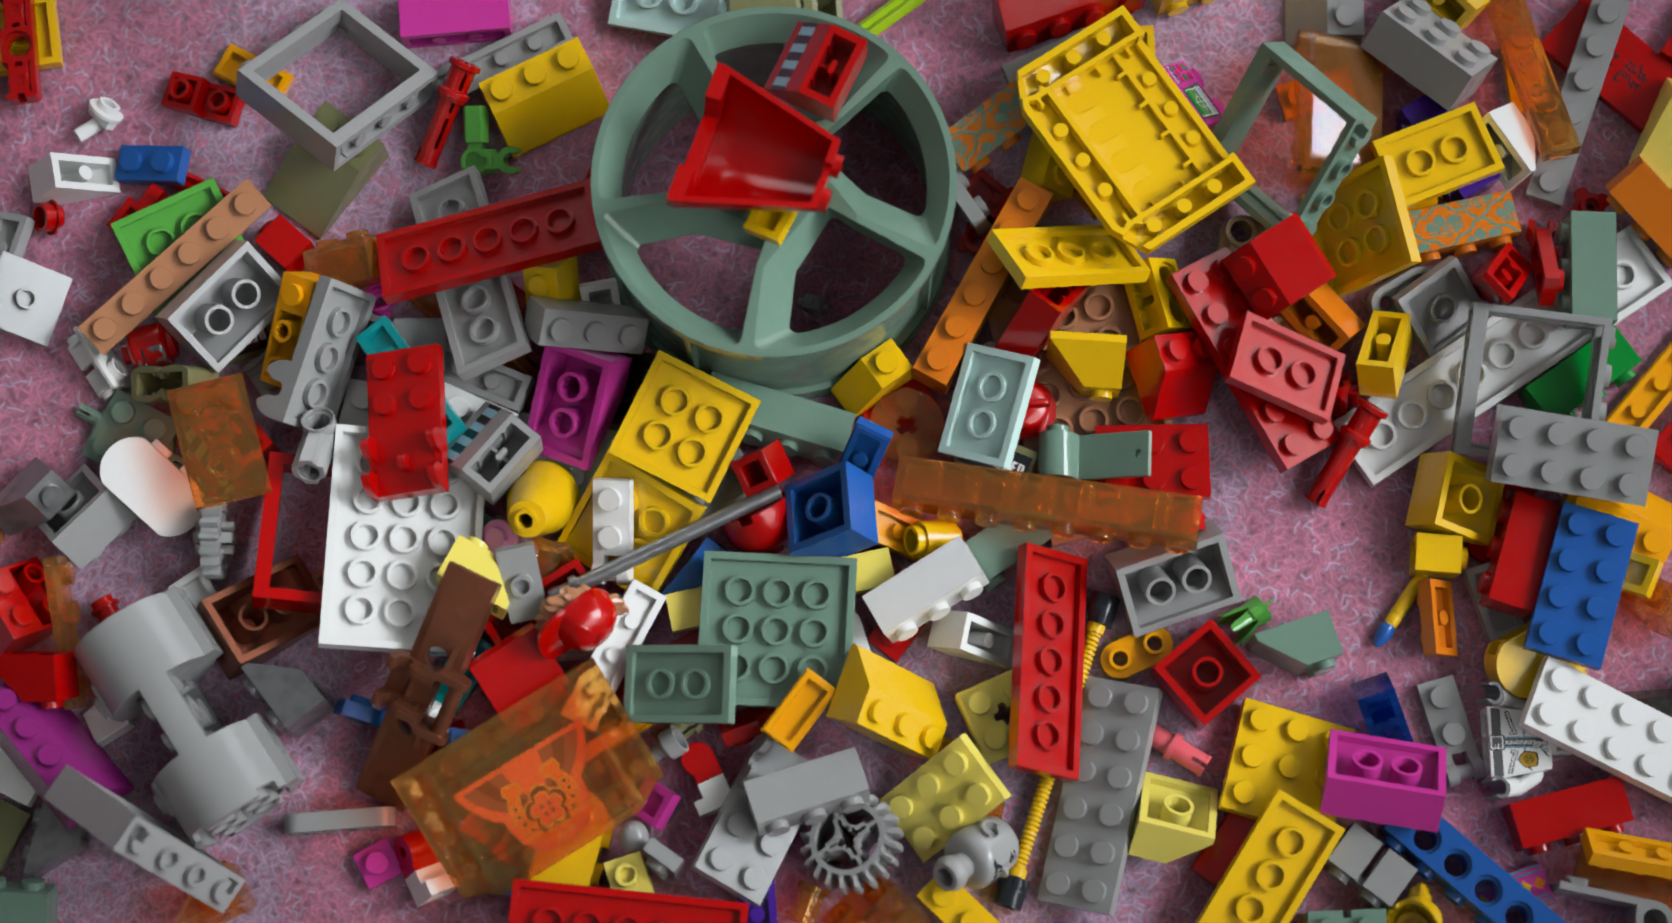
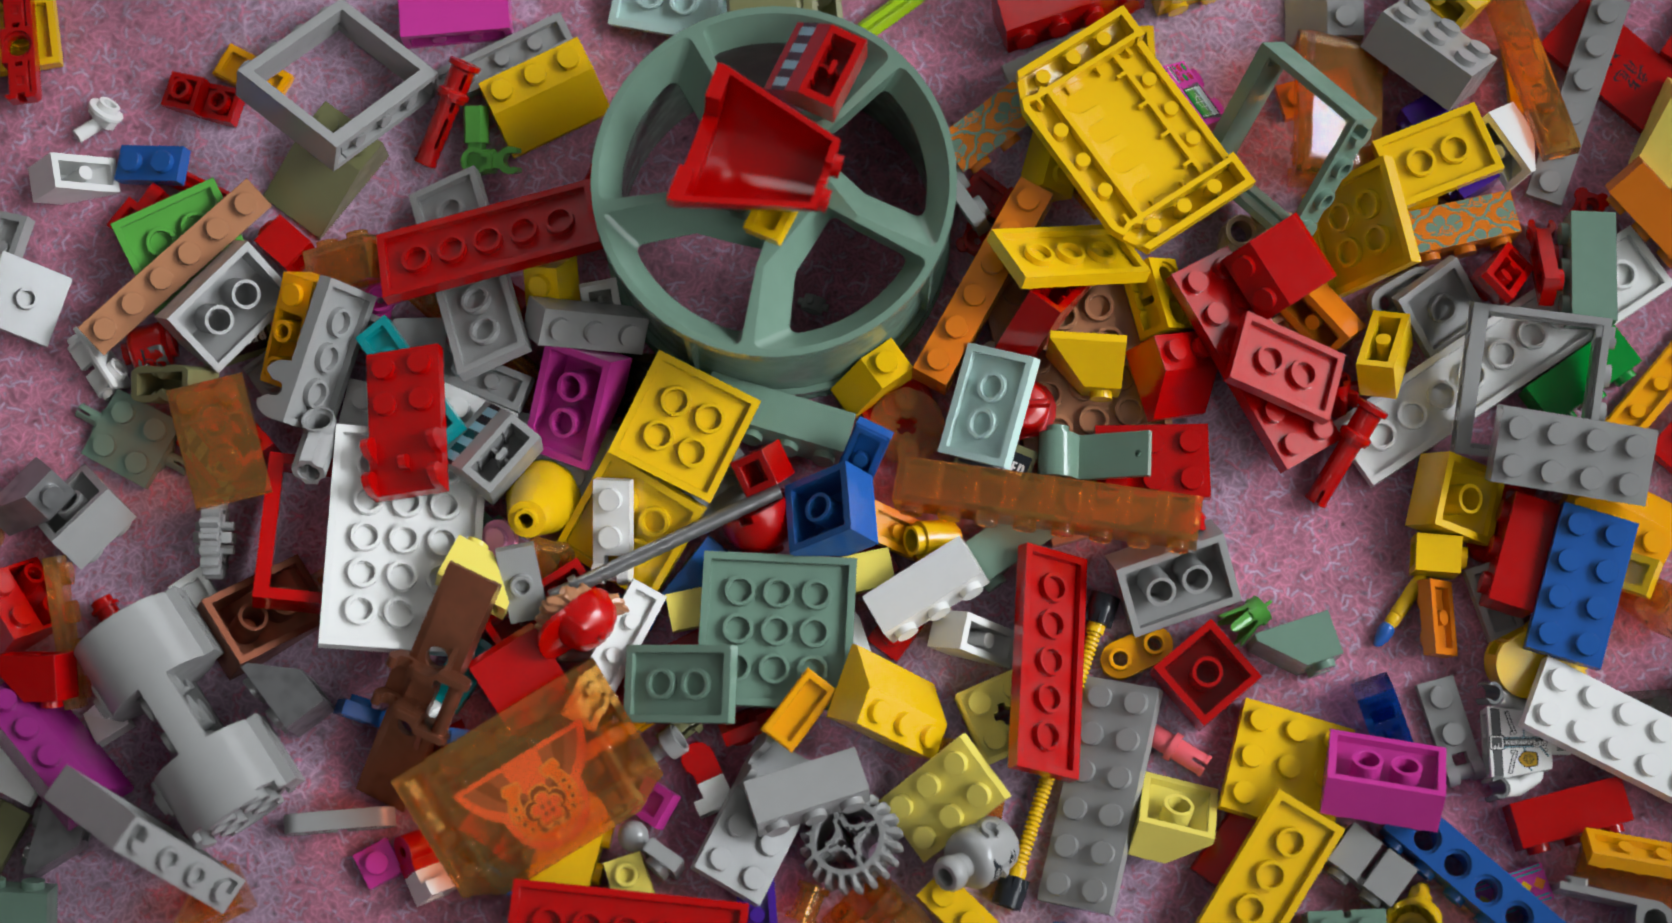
(48, 217): red plate -> none
(150, 484): white brick -> none

